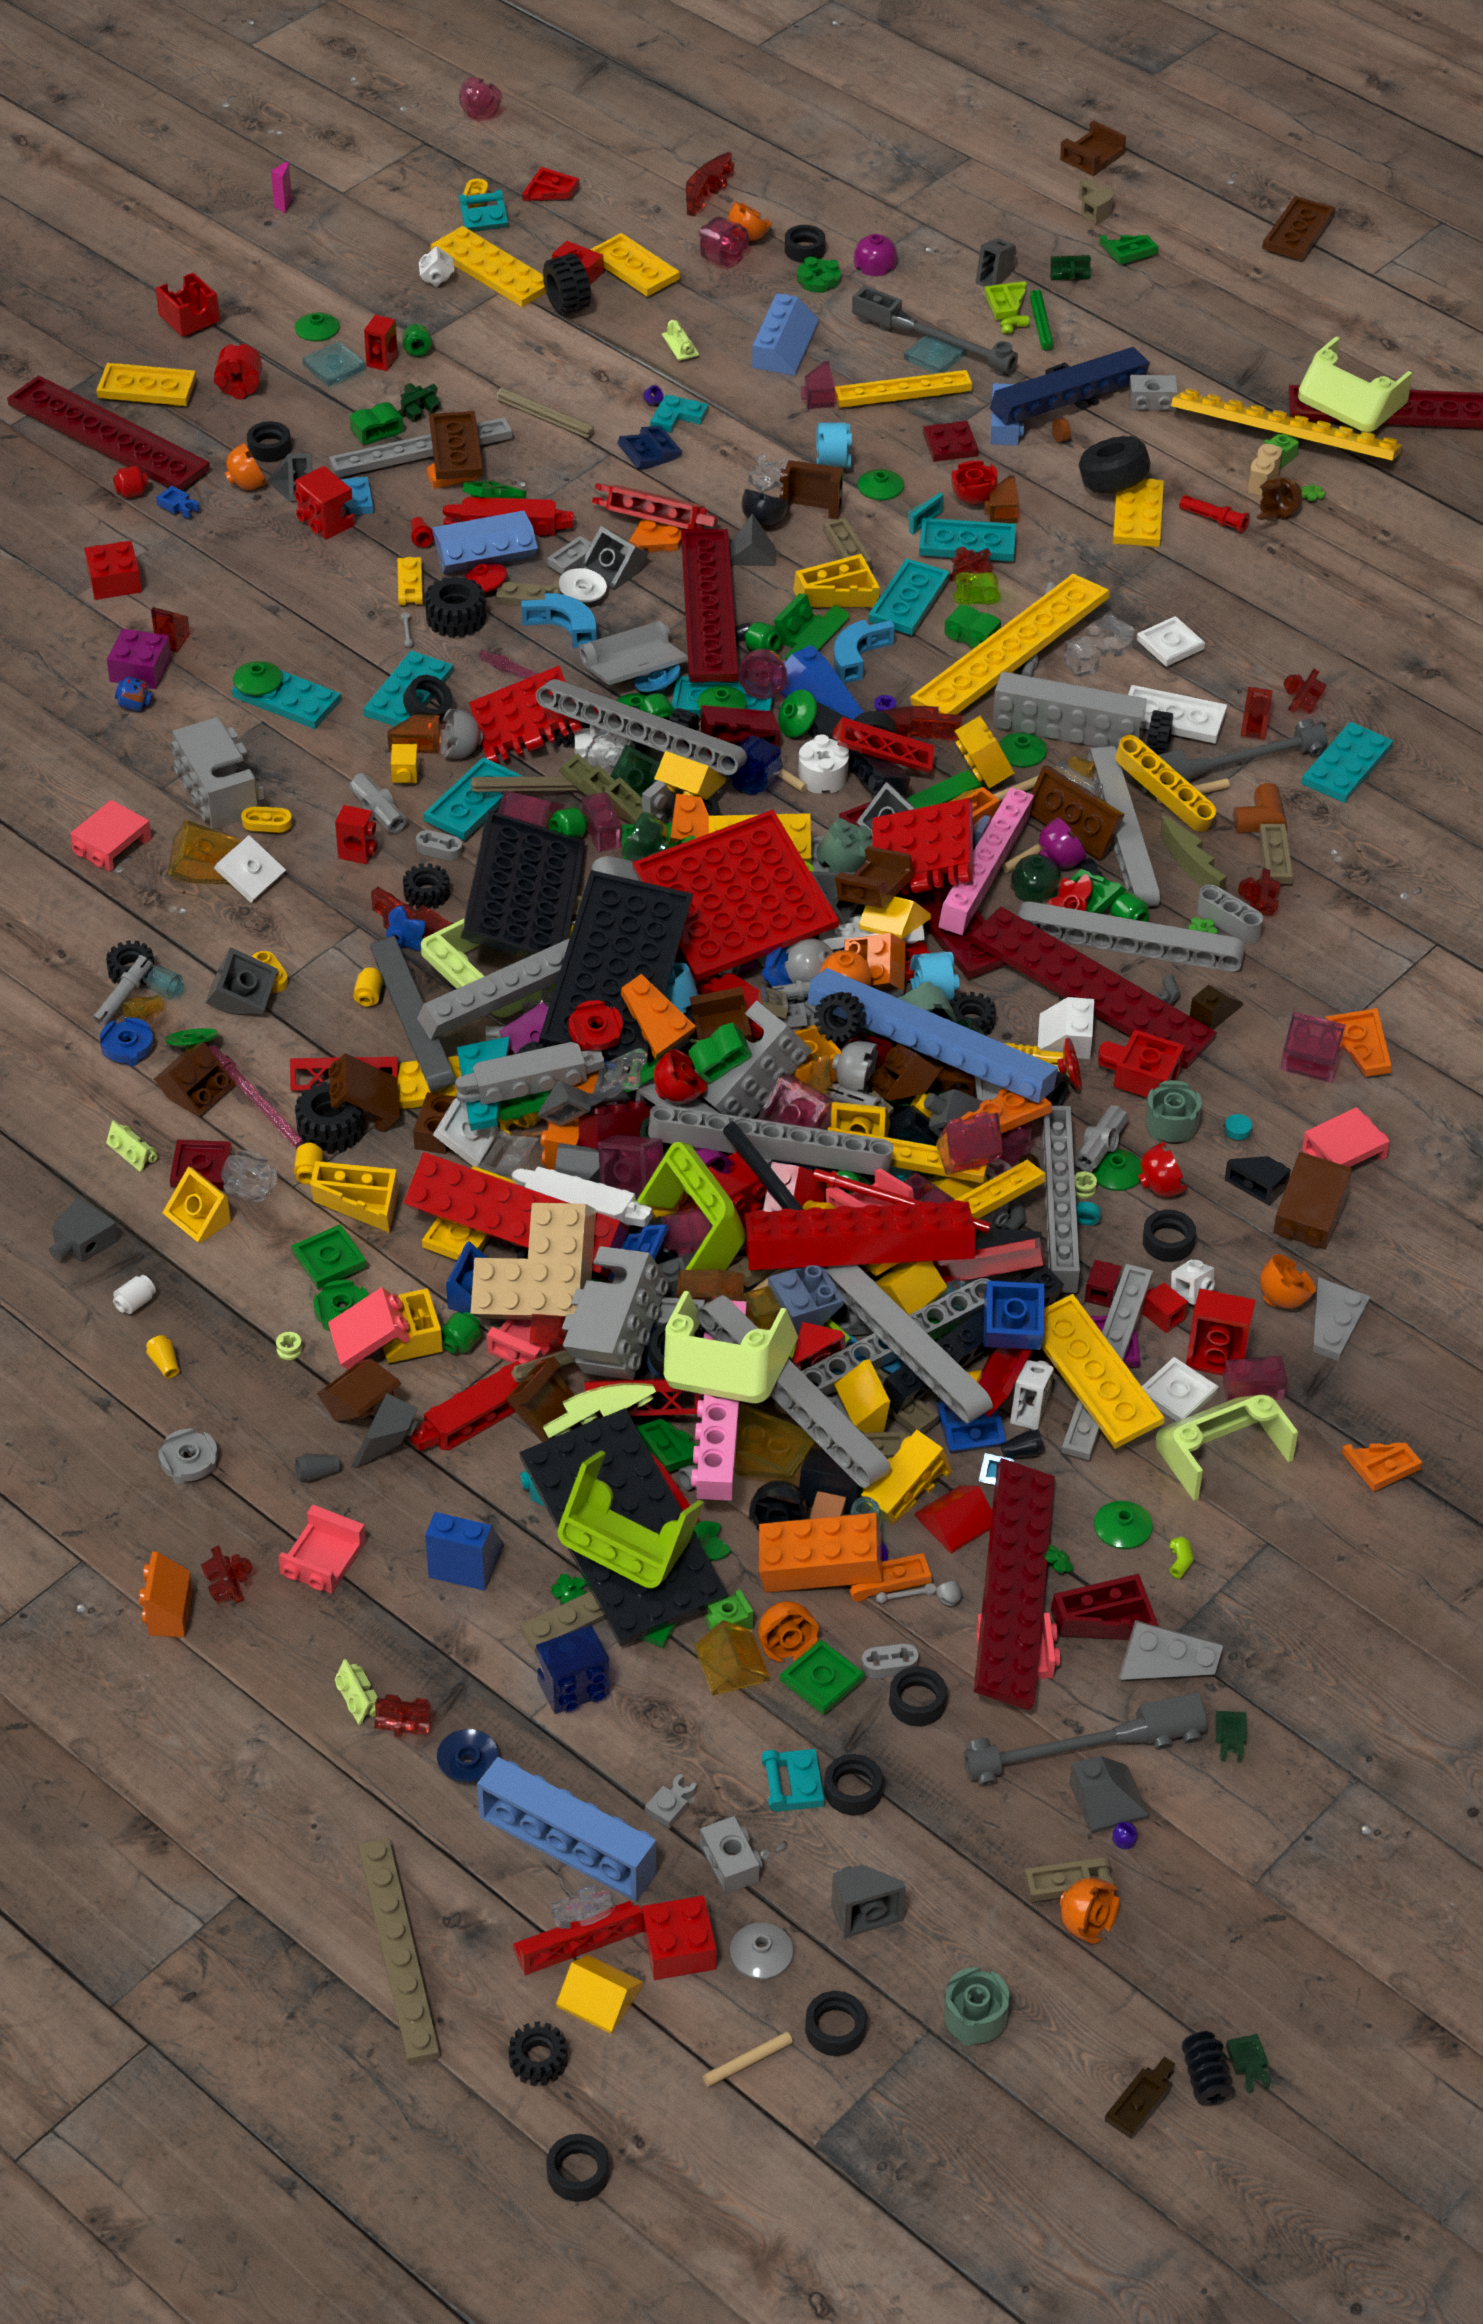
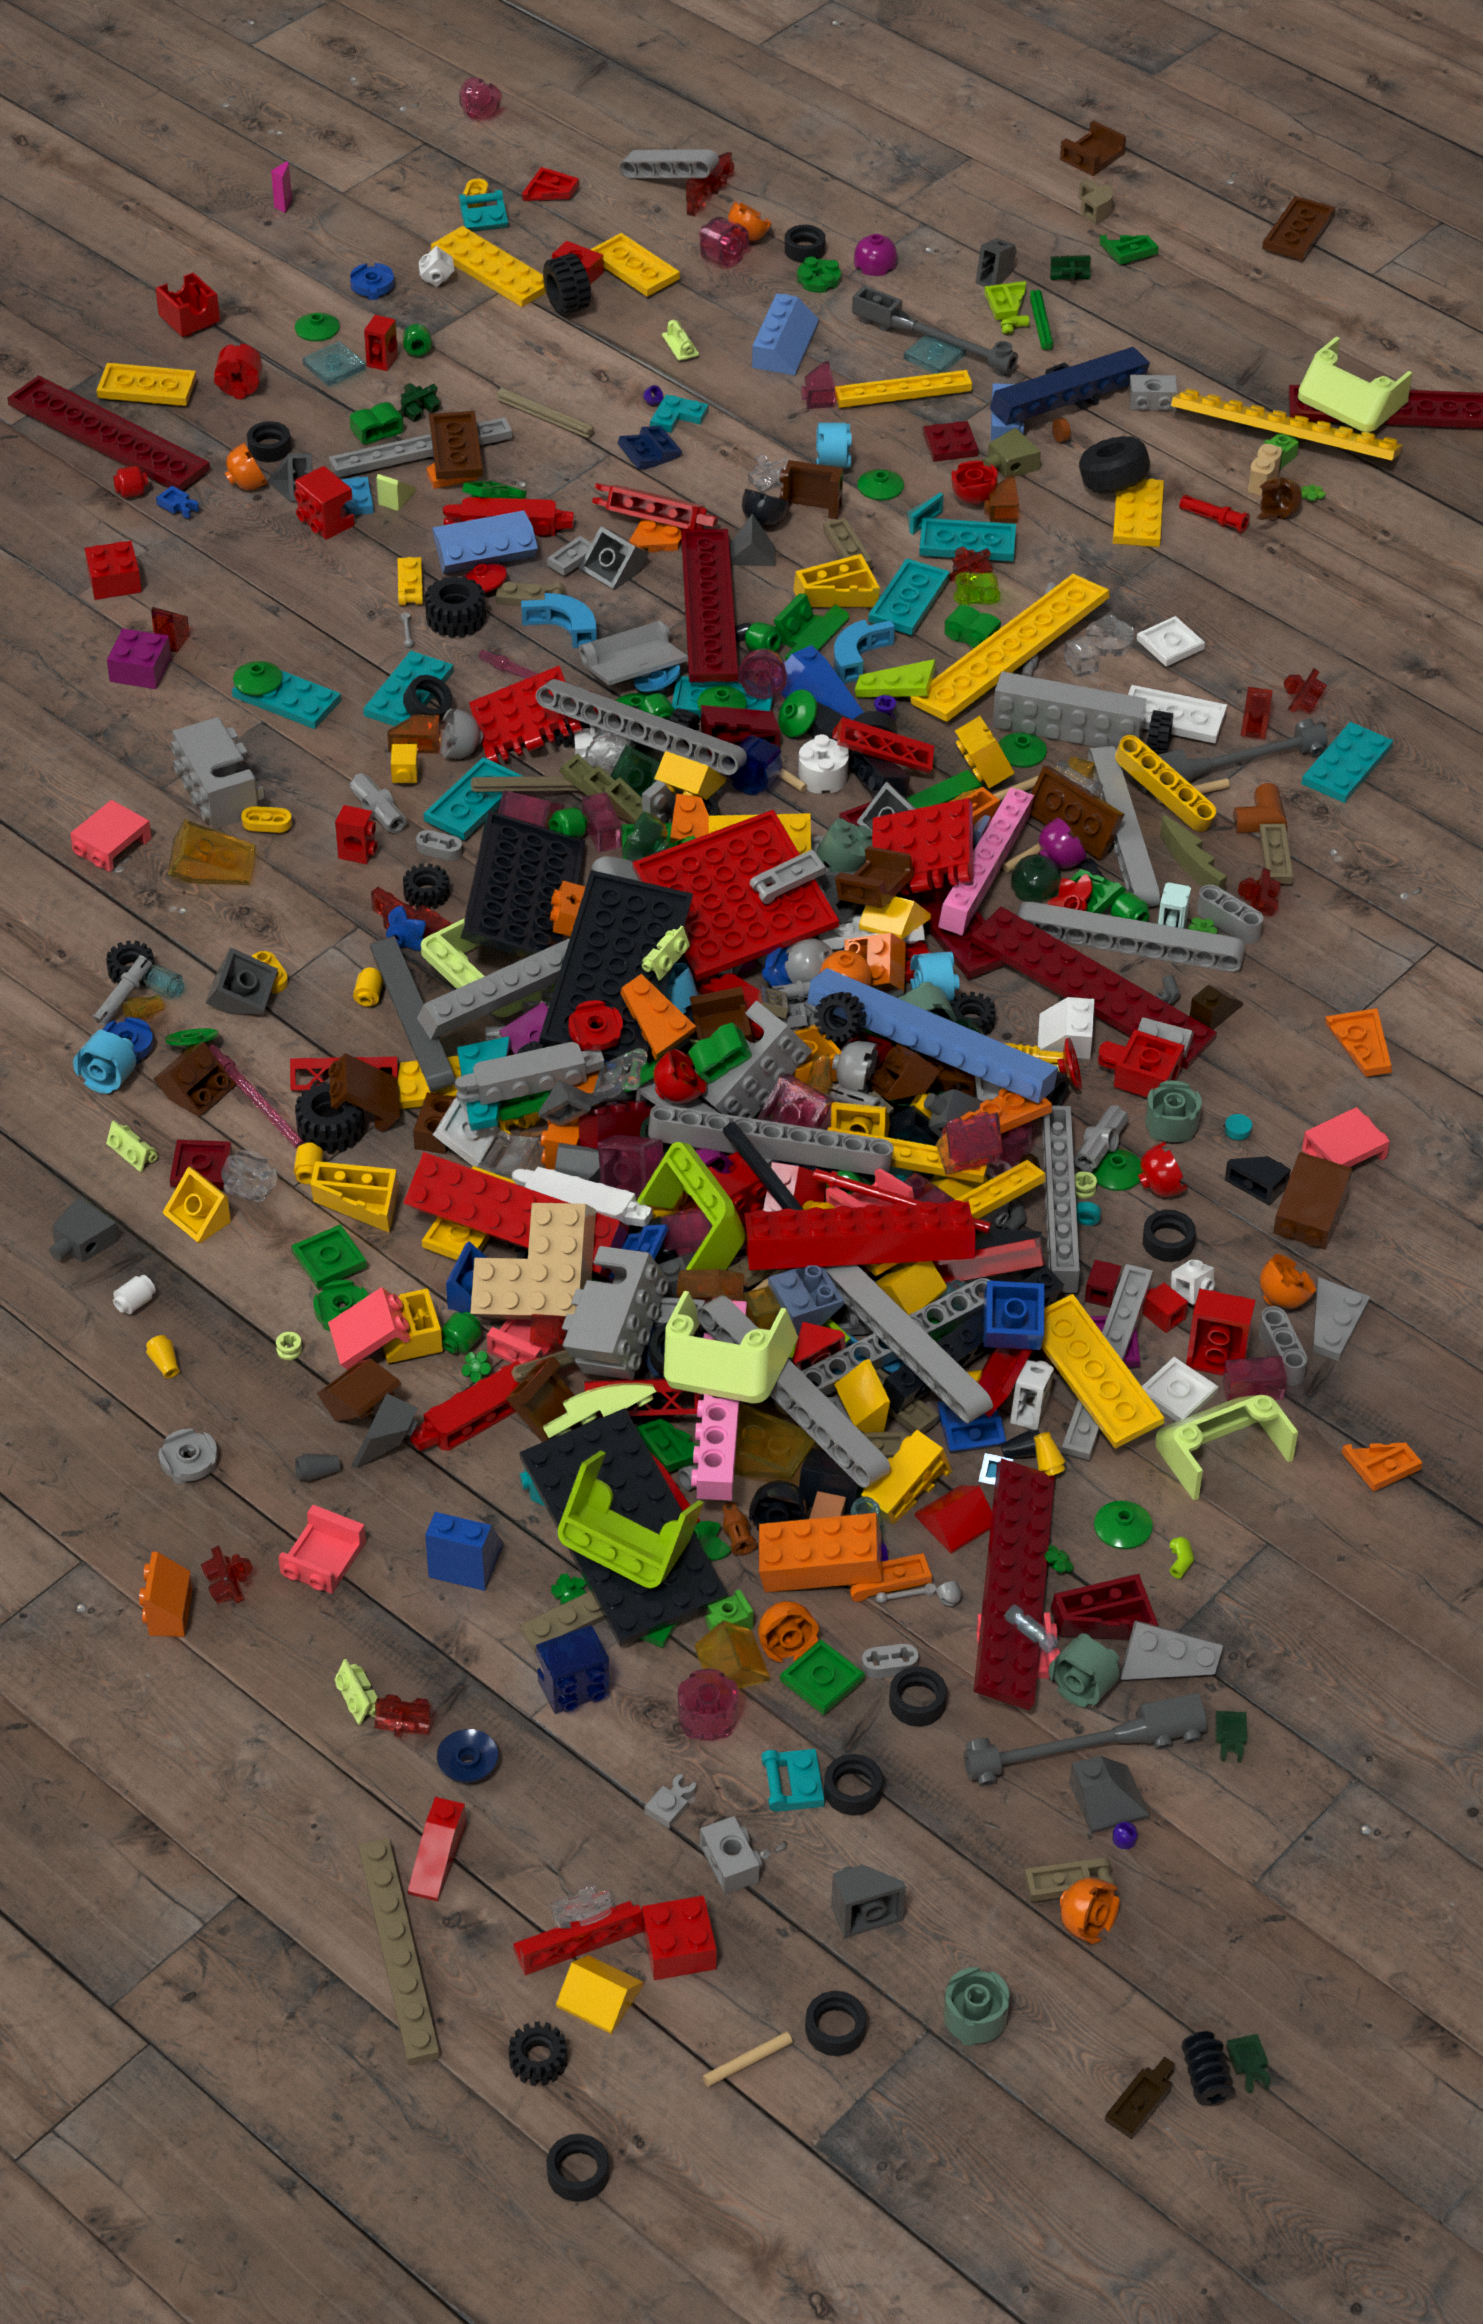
(105, 1061): none -> medium azure brick
(133, 694): blue head -> none
(249, 869): white plate -> none
(372, 280): none -> blue plate
(393, 492): none -> yellowish green slope
(421, 533): red cone -> none
(437, 1848): none -> slope
(476, 1366): none -> green plant
(566, 906): none -> orange brick
(567, 1828): medium blue brick -> none
(582, 584): white dish -> none
(669, 163): none -> light grey beam
(670, 948): none -> yellowish green hinge
(708, 1705): none -> clear pink brick
(736, 1527): none -> dark orange piece
(761, 1962): light grey dish -> none
(787, 876): none -> light grey plate
(897, 681): none -> lime wing
(925, 722): clear red slope -> none
(1013, 454): none -> olive torso
(1031, 1628): none -> clear light blue axle
(1048, 1455): none -> yellow cone
(1084, 1671): none -> sand green brick
(1166, 1031): none -> light grey plate
(1174, 905): none -> light aqua brick
(1282, 1341): none -> light grey beam
(1313, 1047): clear pink slope -> none

